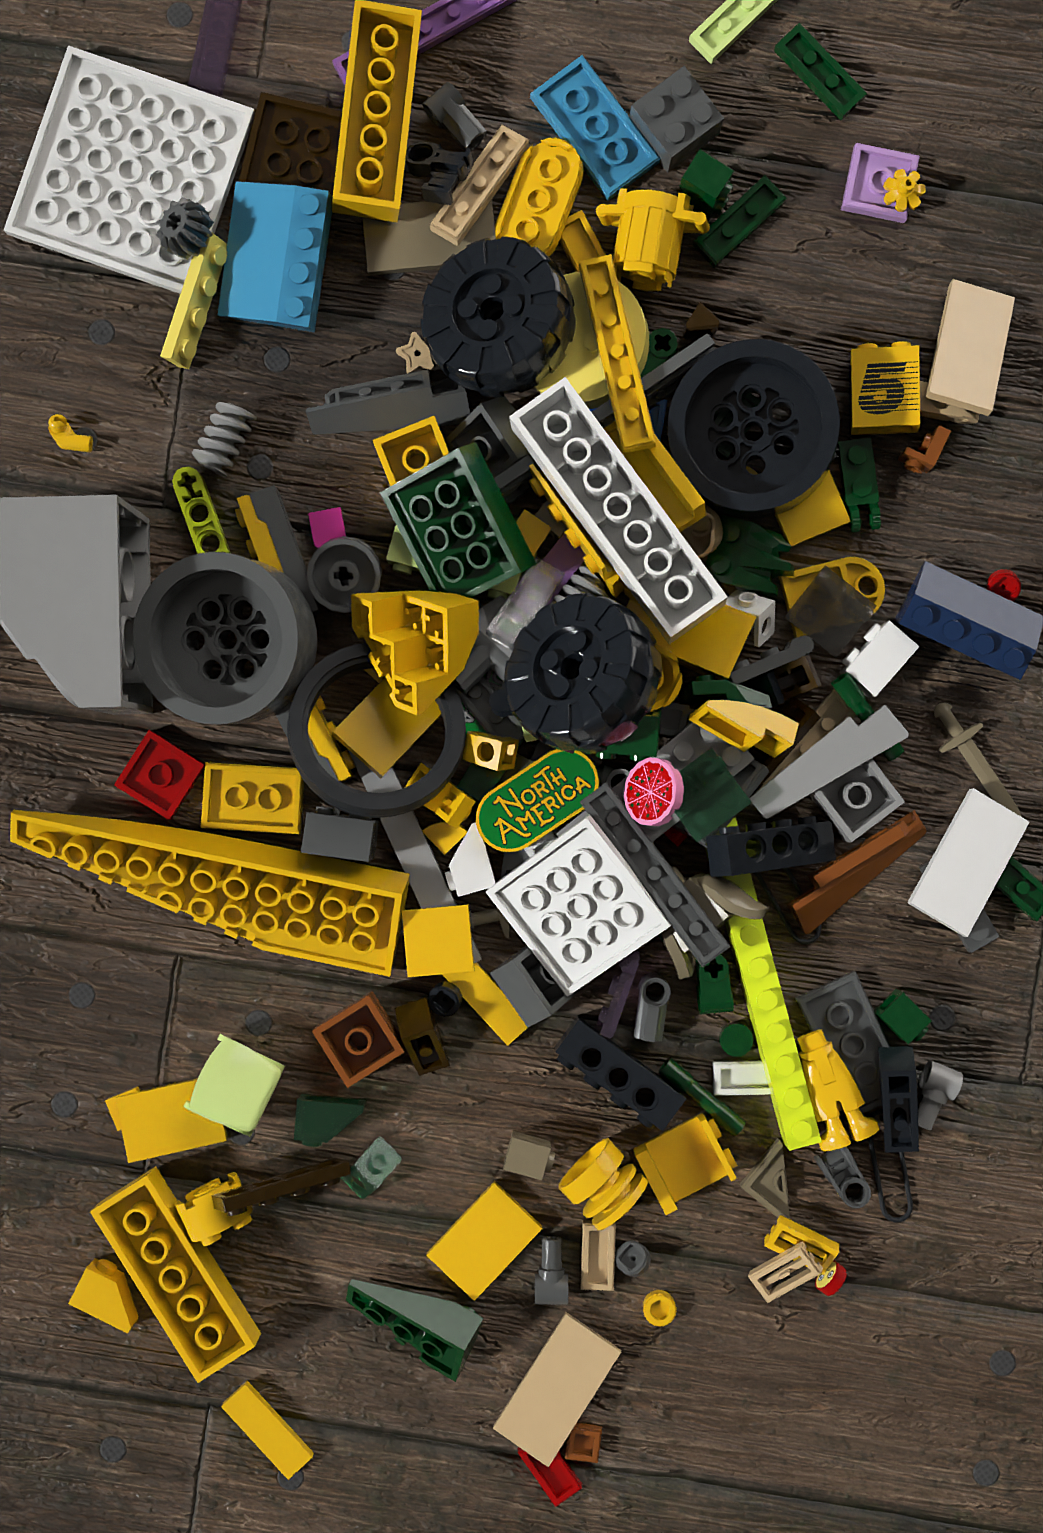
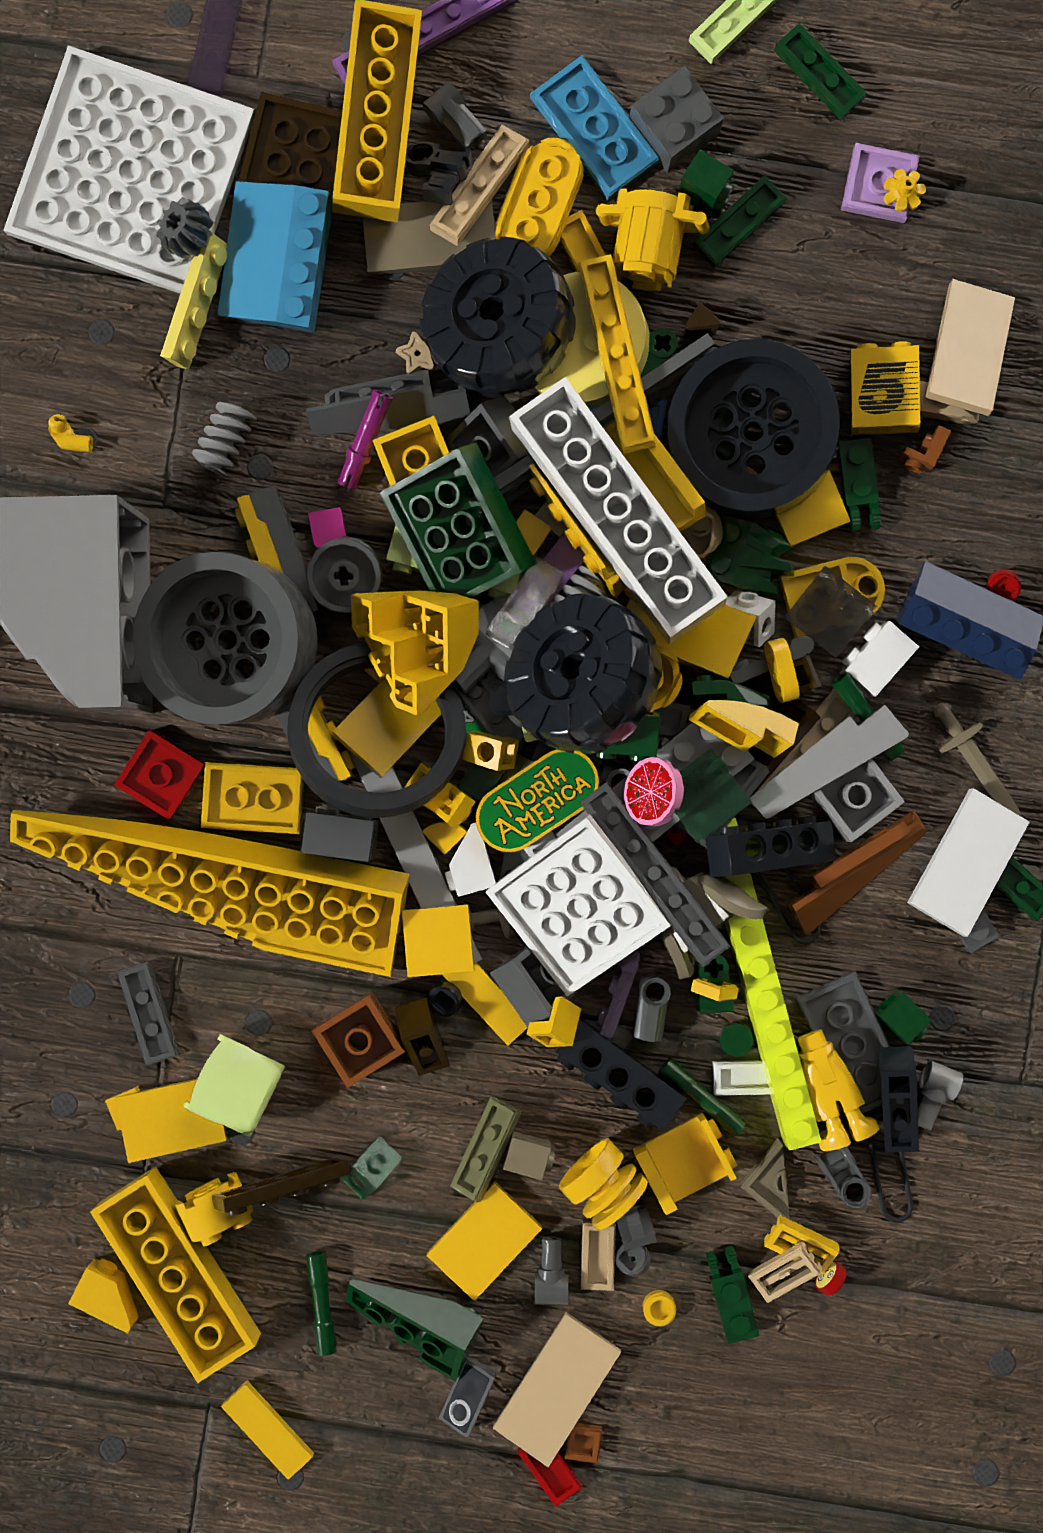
(148, 1013): none -> dark grey tile
(208, 527): neon yellow beam -> none
(323, 1117): clear green slope -> none
(323, 1323): none -> dark green piece
(359, 453): none -> magenta pin
(467, 1397): none -> slope
(485, 1149): none -> olive tile
(560, 1028): none -> yellow panel
(636, 1228): none -> dark grey tile
(713, 991): none -> yellow tile
(732, 1299): none -> dark green hinge
(782, 670): none -> yellow beam

